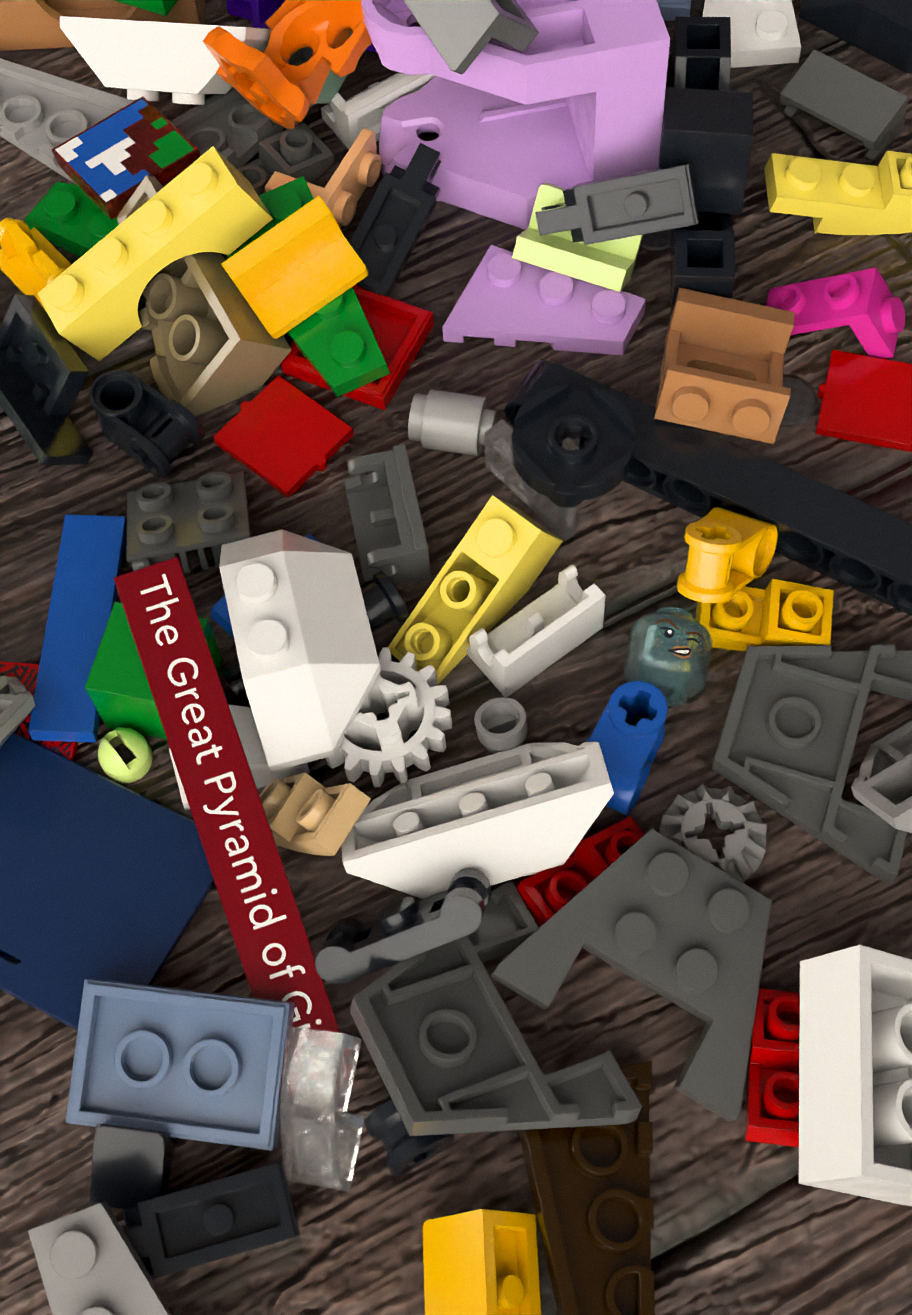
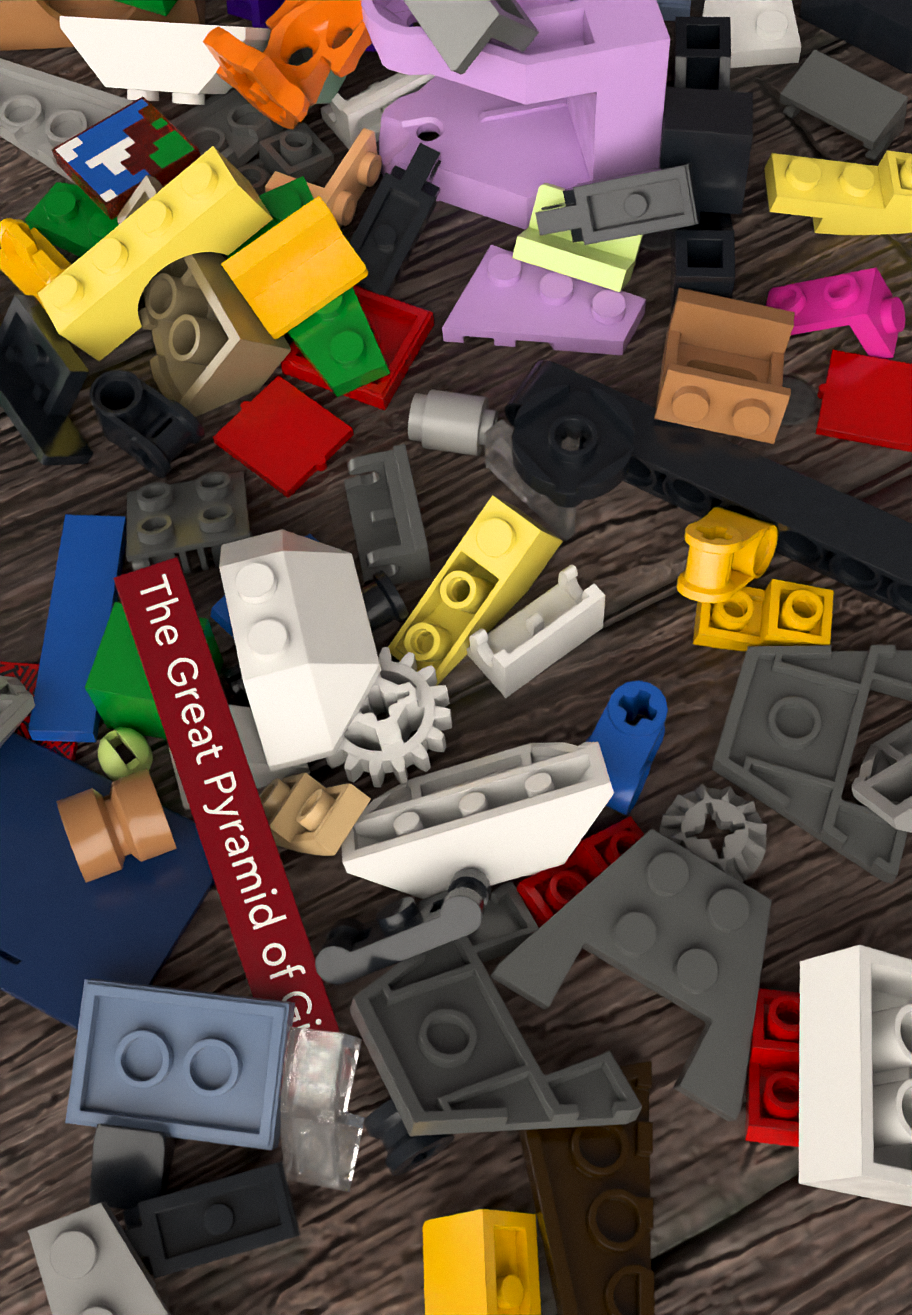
(116, 825): none -> medium nougat wheel
(501, 724): light grey hinge -> none
(669, 653): clear light blue head -> none

